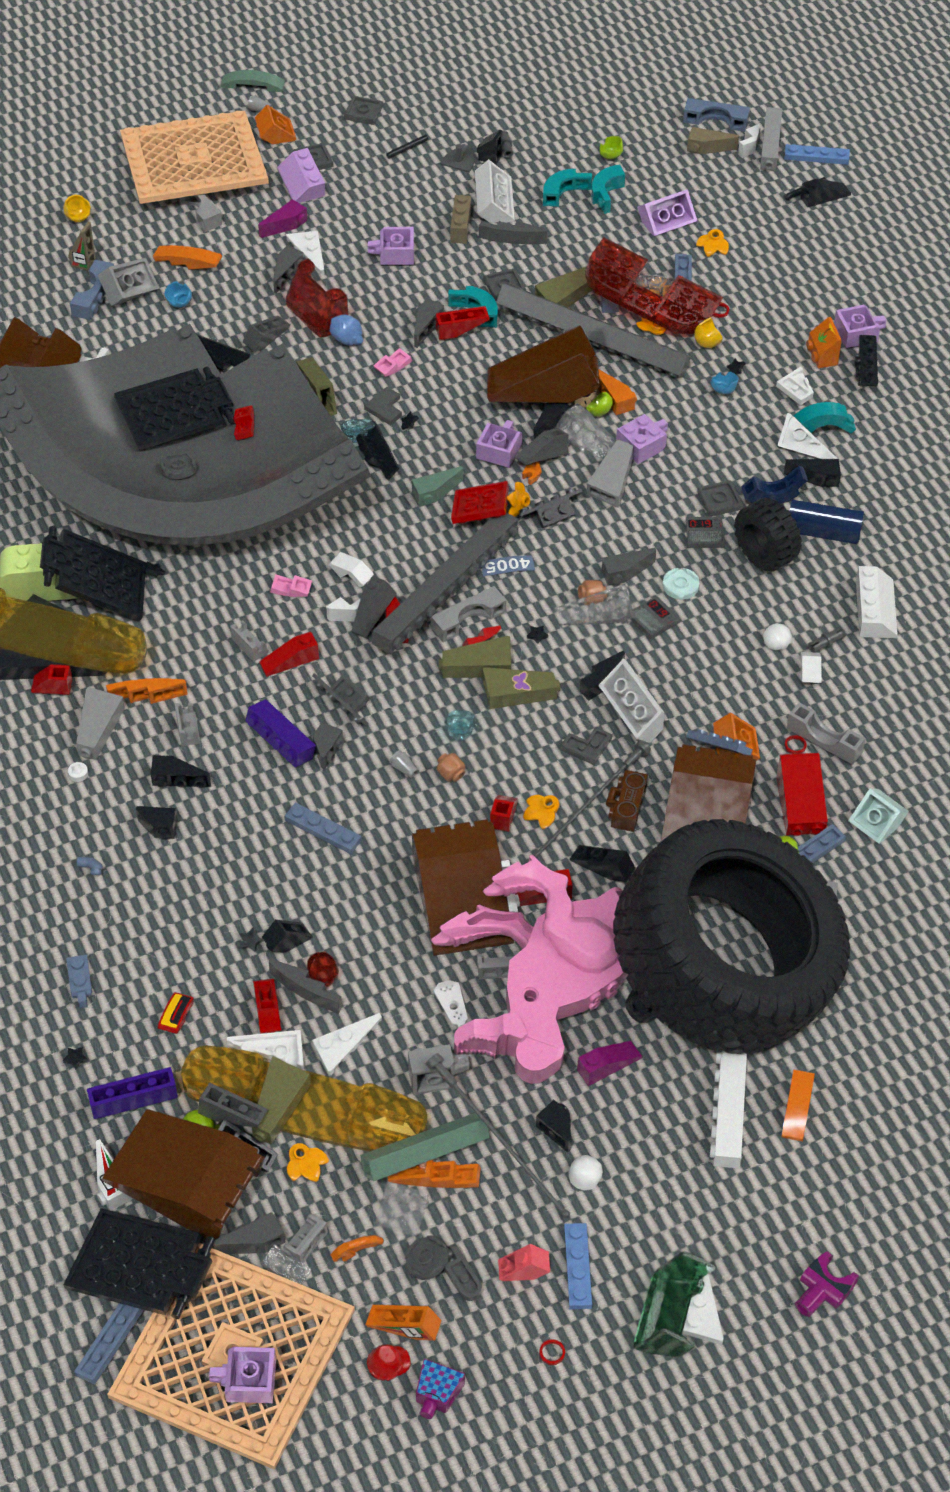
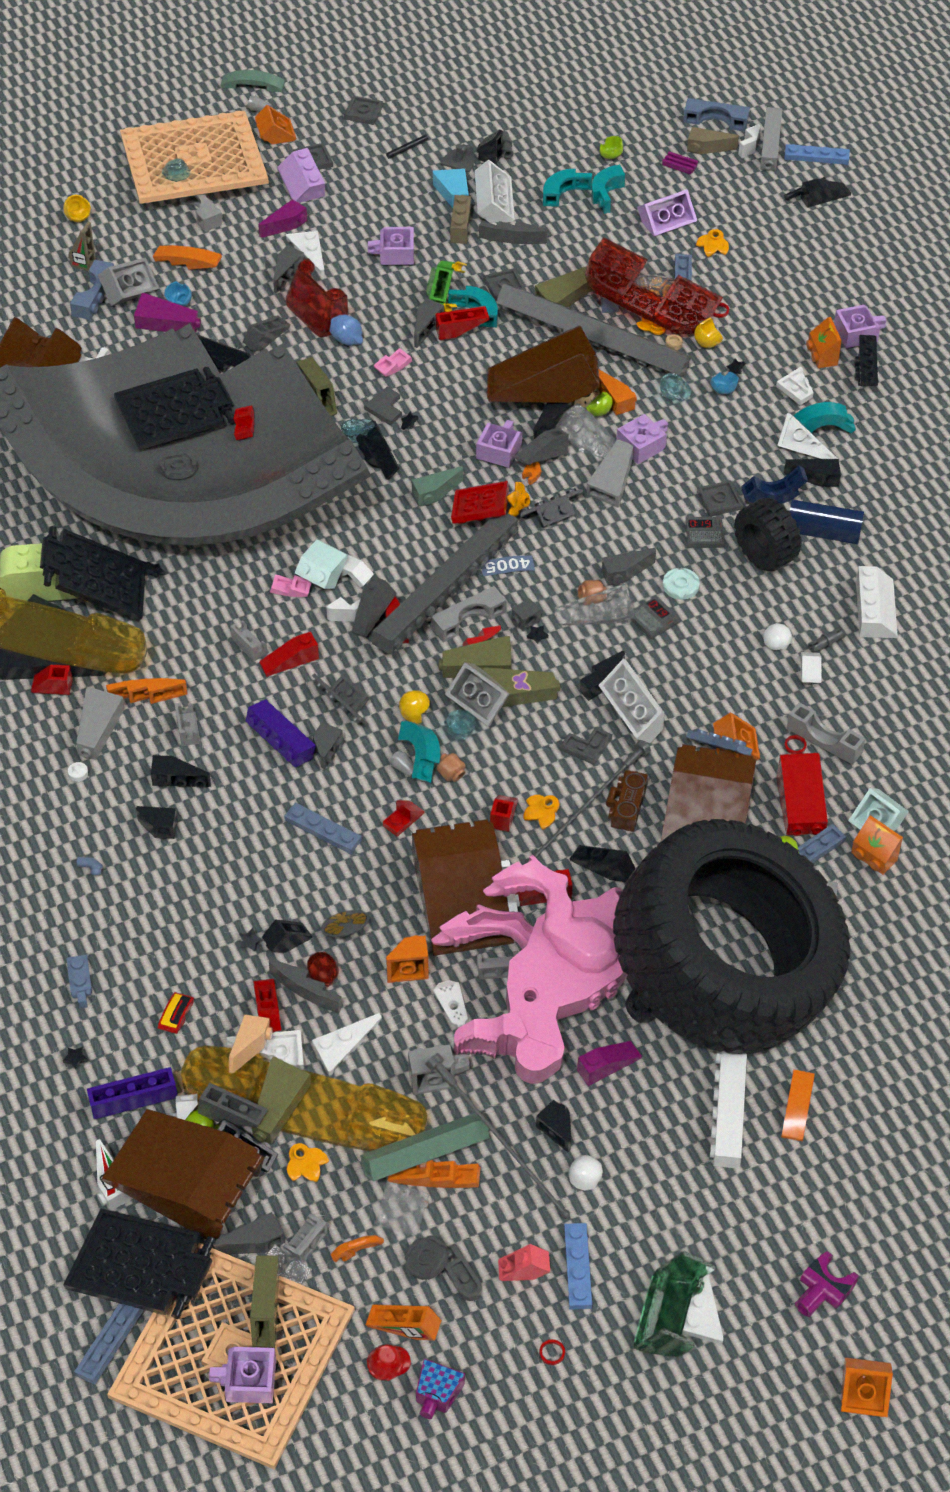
(163, 315): none -> magenta slope
(176, 170): none -> clear light blue hat
(185, 1105): none -> white slope
(249, 1040): none -> light nougat slope
(265, 1302): none -> olive slope
(321, 564): none -> light aqua slope
(345, 923): none -> shield
(403, 817): none -> red slope
(408, 960): none -> orange slope
(413, 704): none -> yellow hair
(426, 749): none -> teal arch
(440, 281): none -> bright green torso
(450, 183): none -> medium azure slope
(477, 693): none -> light grey slope
(525, 615): none -> dark grey brick
(674, 341): none -> tan tile
(674, 387): none -> clear light blue hat
(679, 162): none -> magenta tile
(866, 1387): none -> orange slope
(877, 845): none -> orange slope

